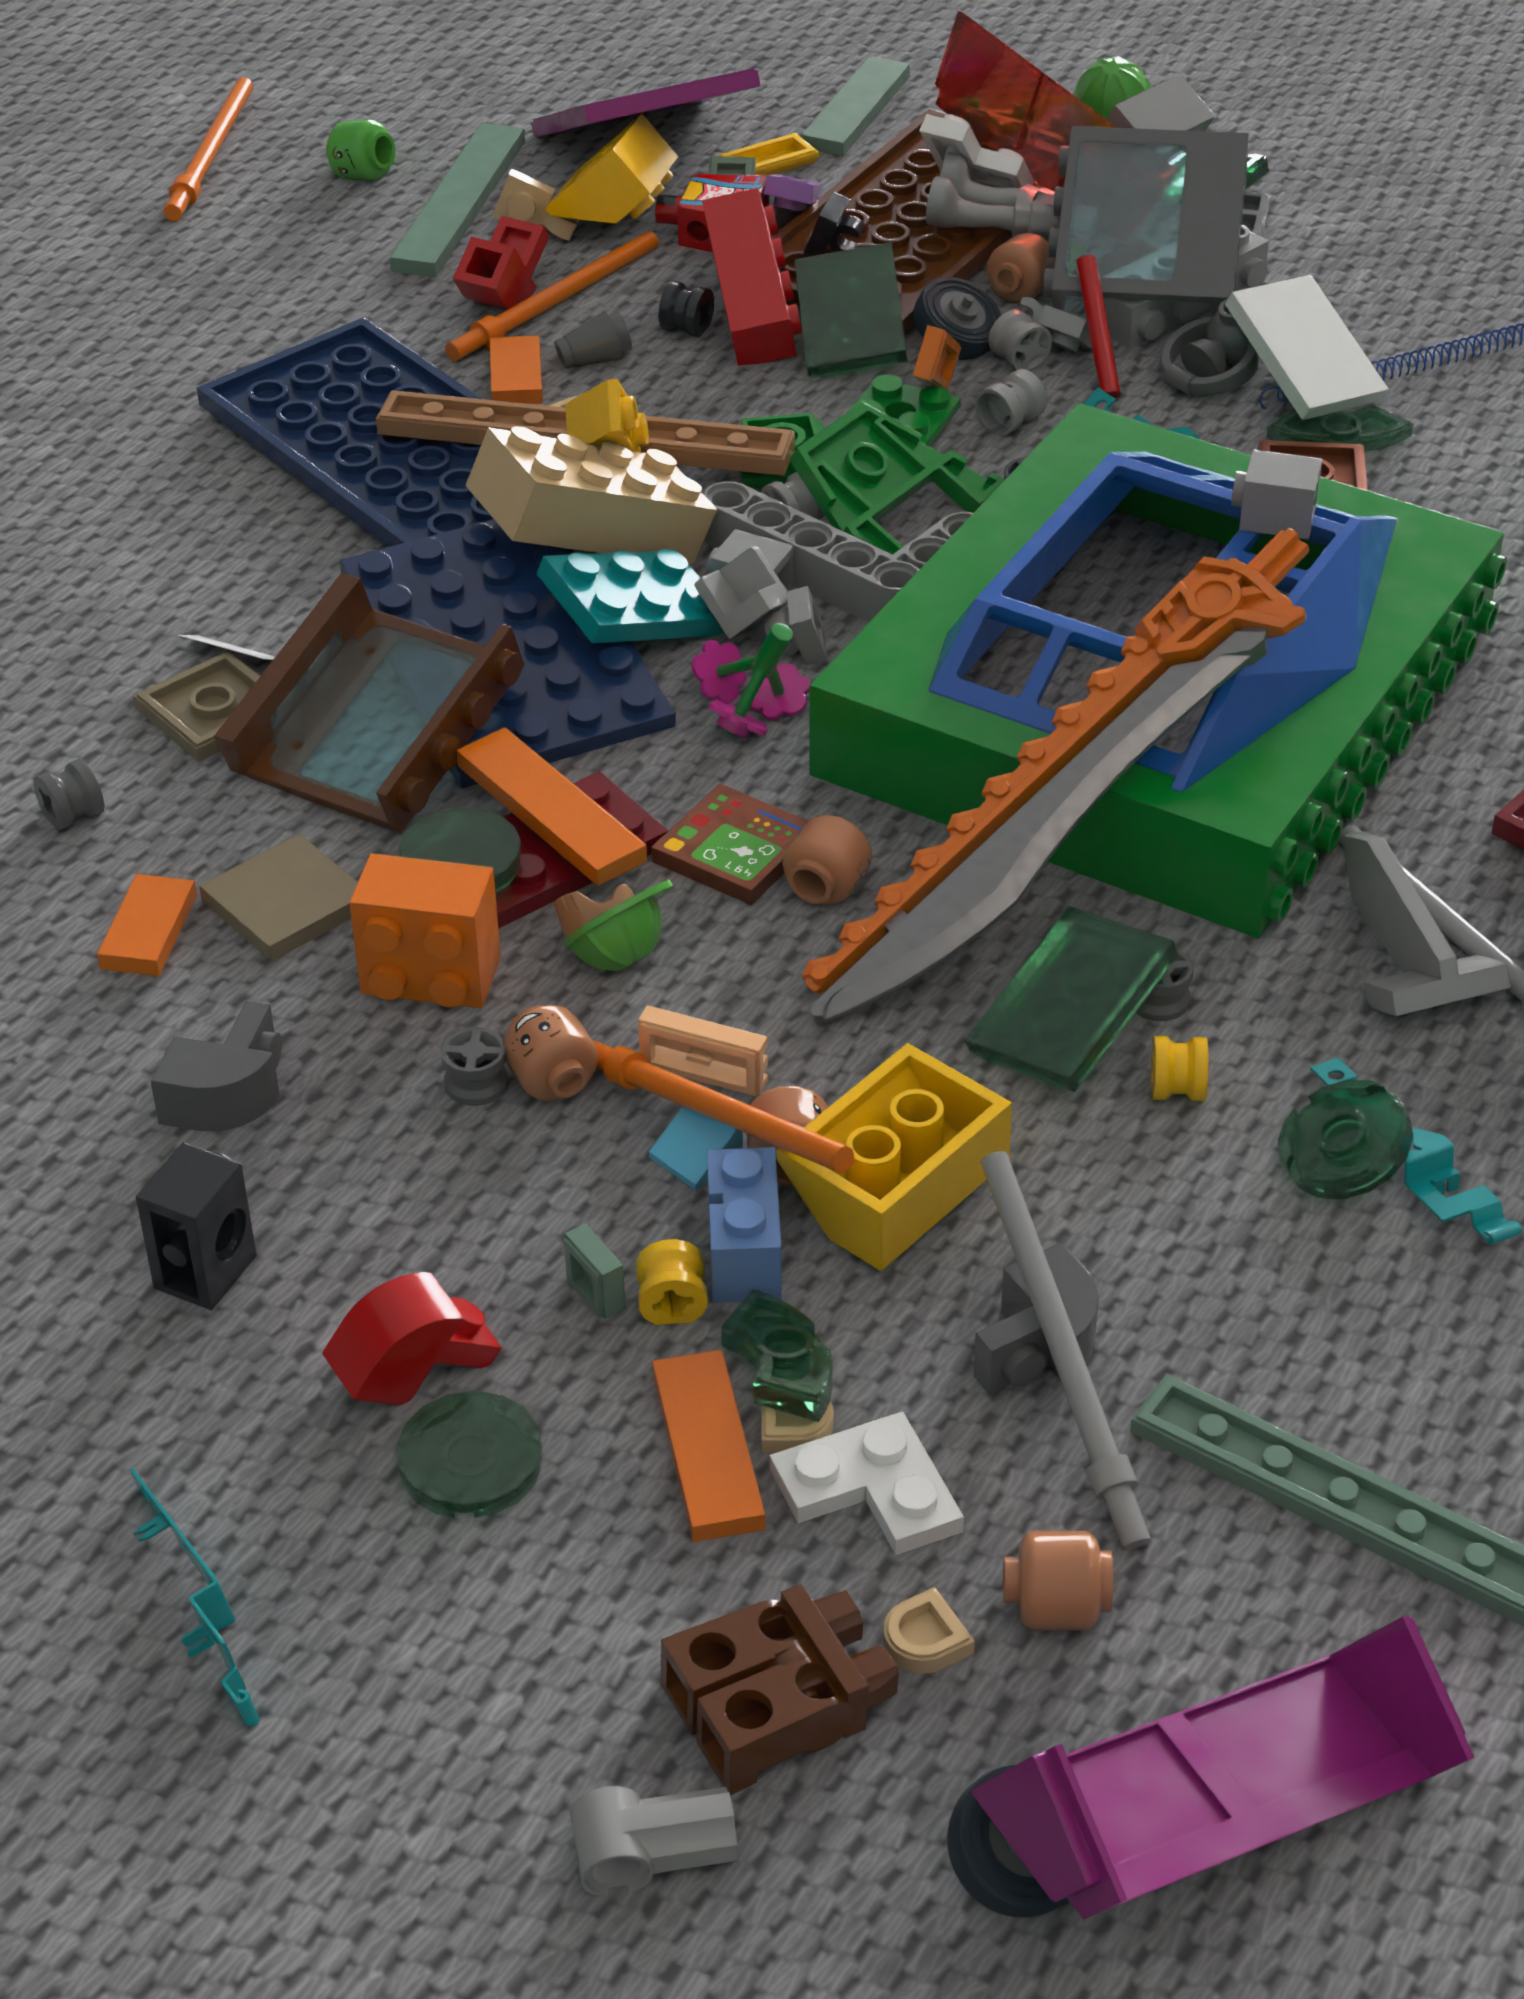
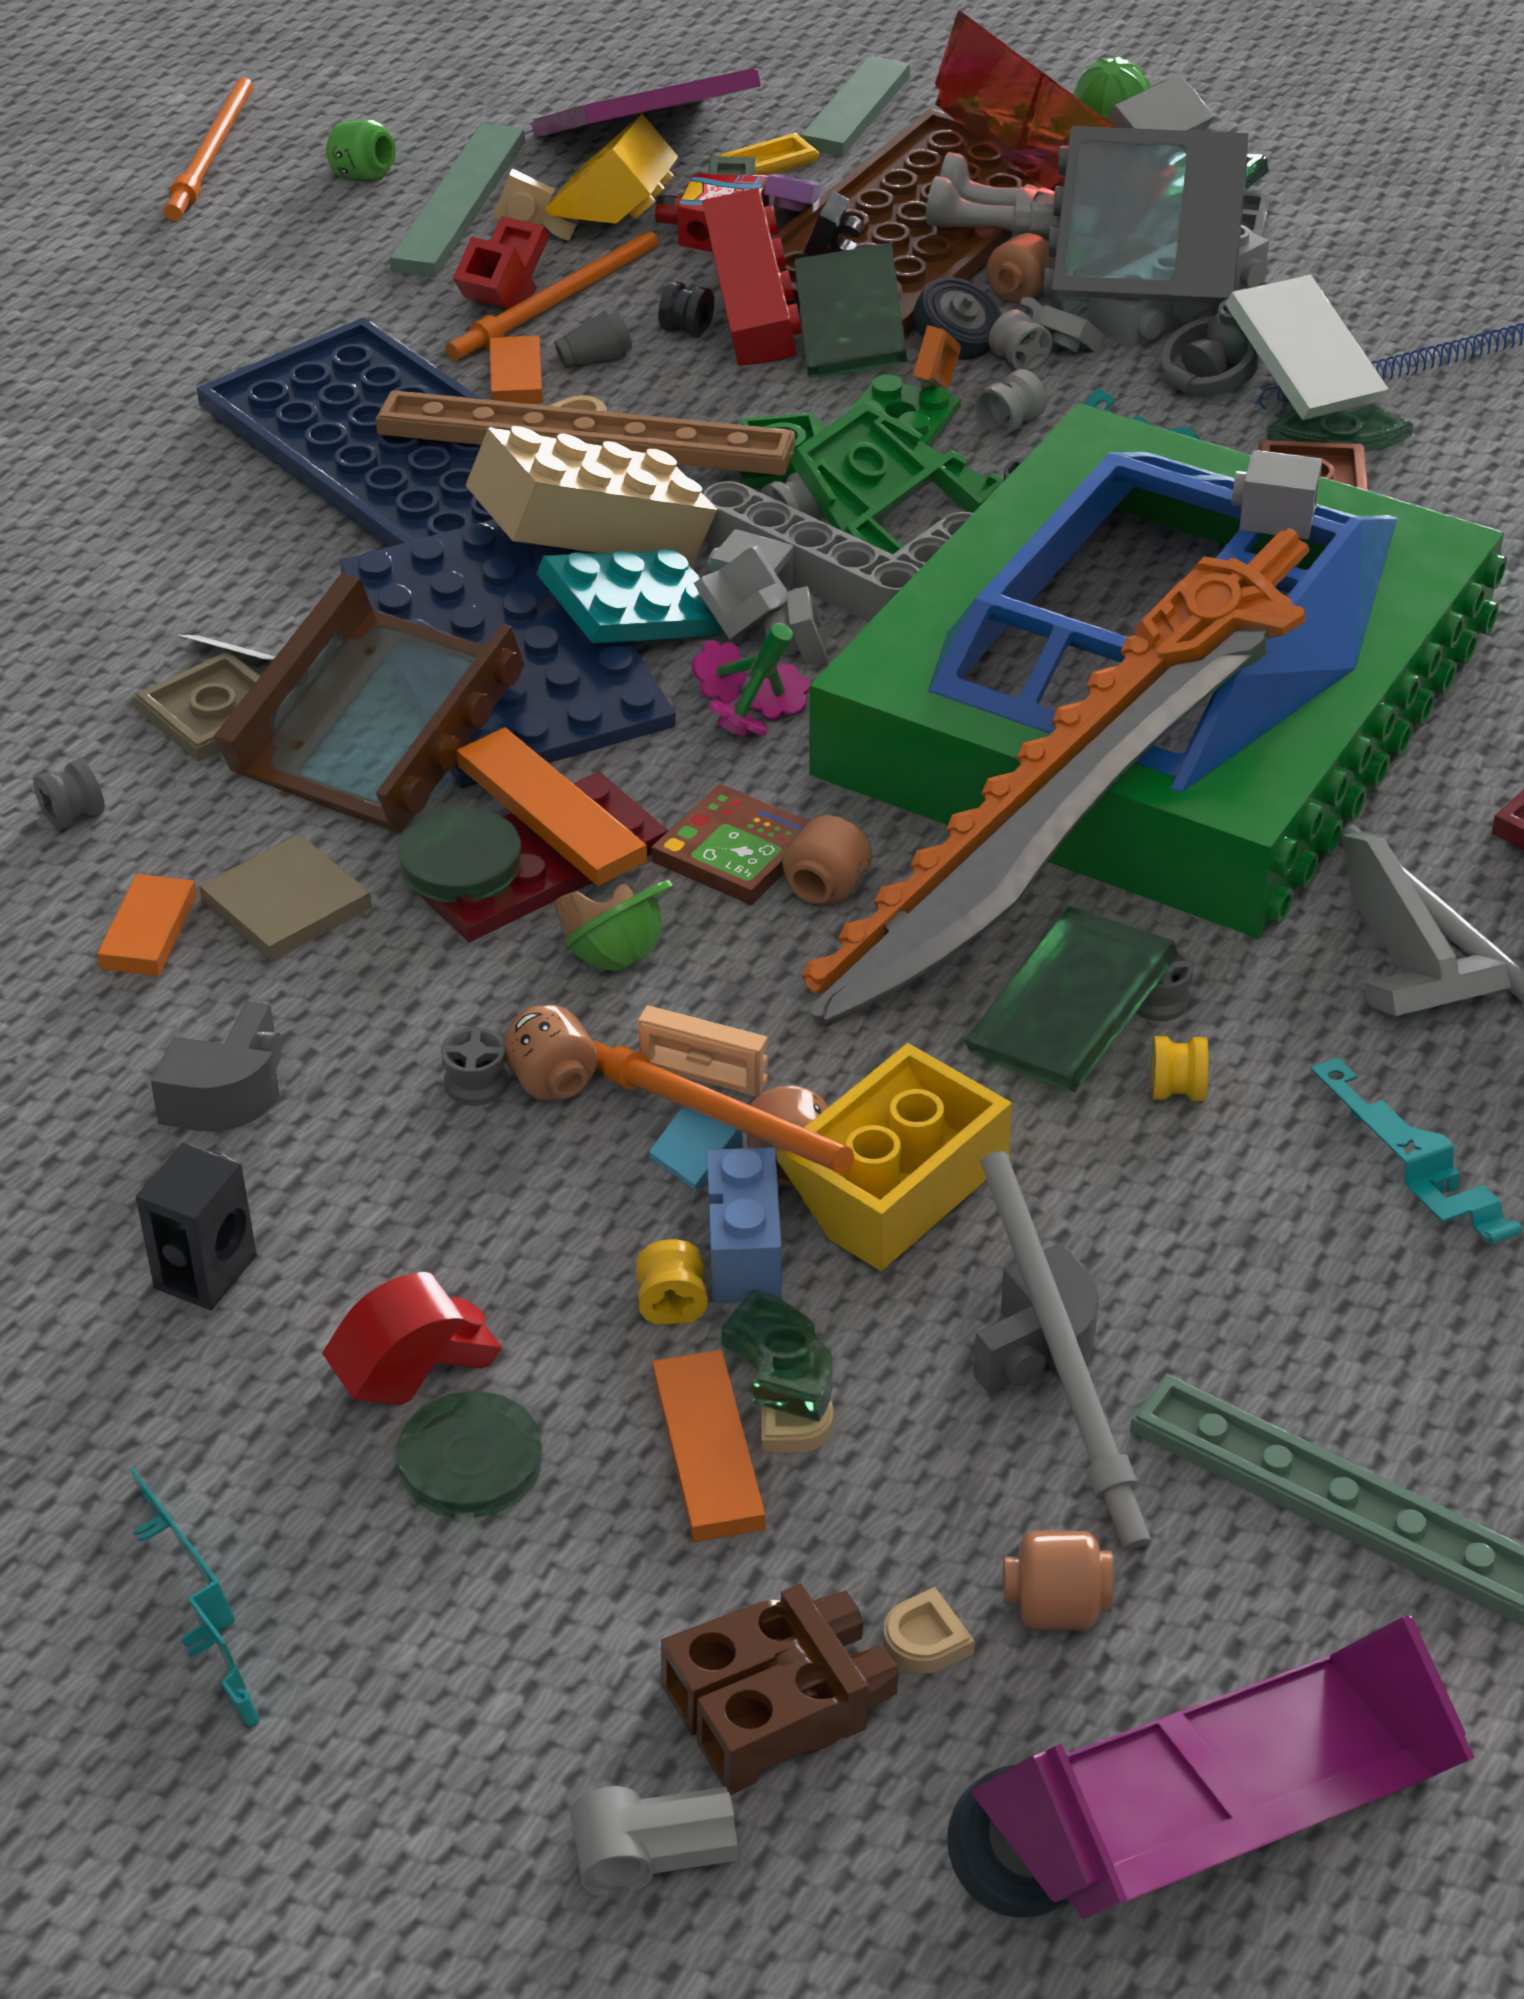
(425, 930): orange brick -> none
(594, 1271): sand green tile -> none
(607, 415): yellow slope -> none
(876, 1465): white plate -> none
(985, 166): white plate -> none
(1098, 325): red bar -> none
(1345, 1140): clear green tile -> none

